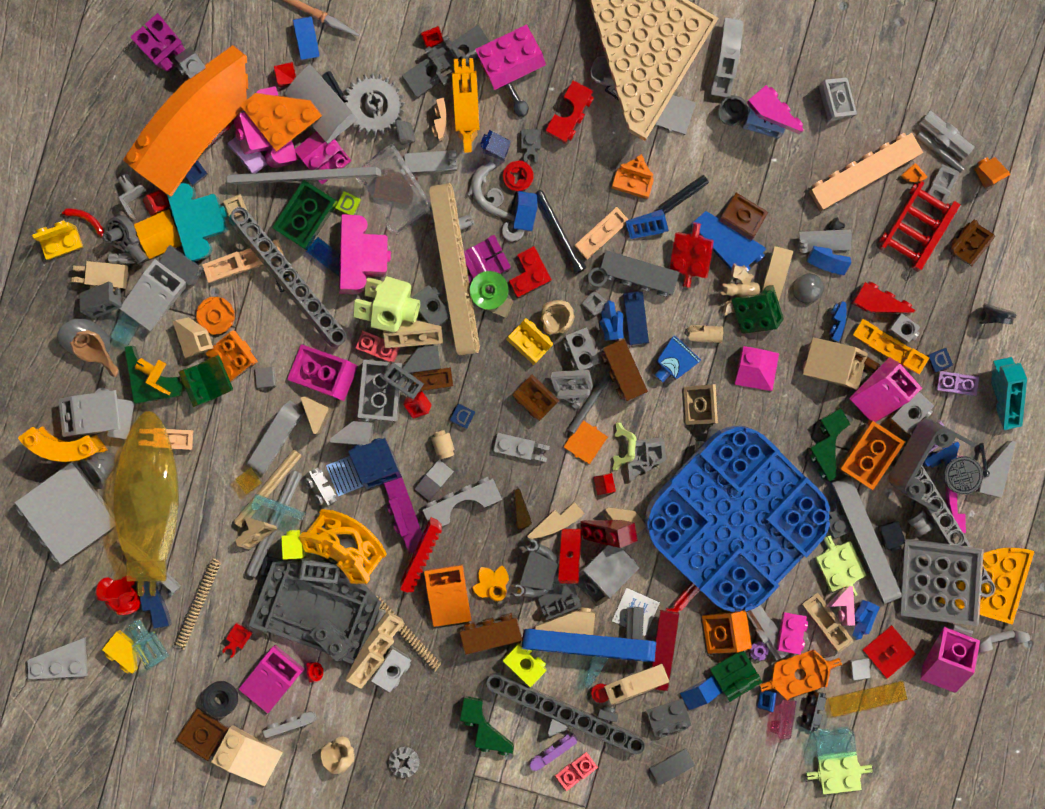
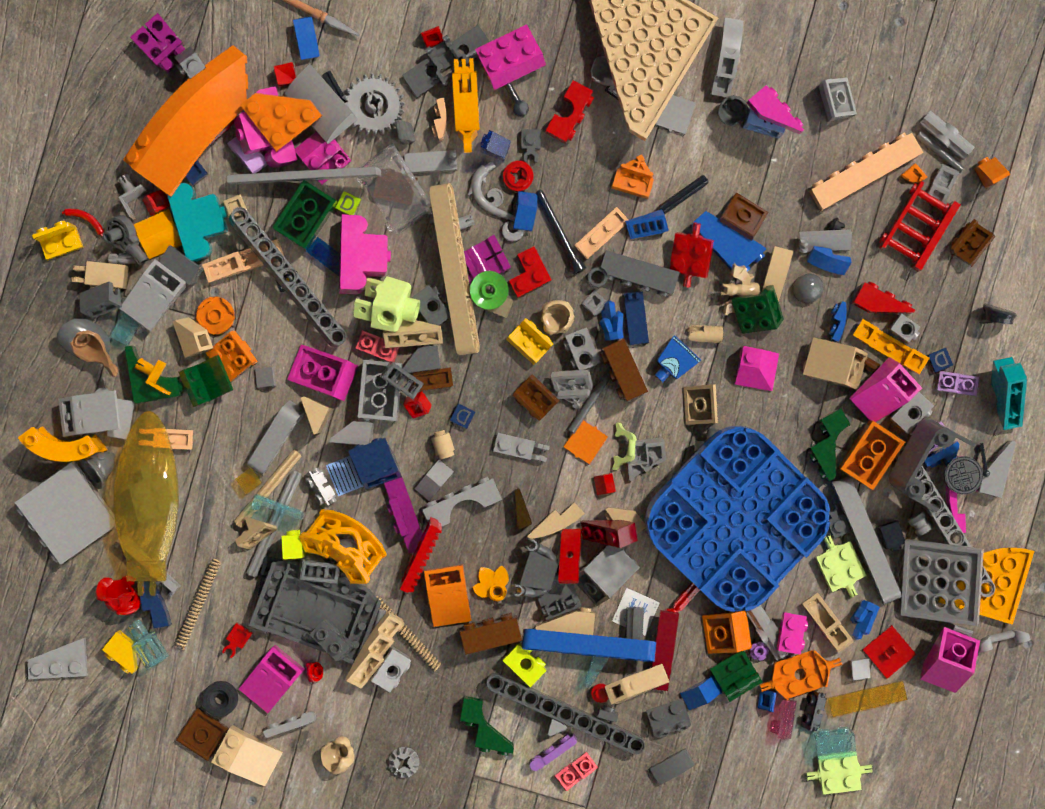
(845, 600): bright pink slope -> none

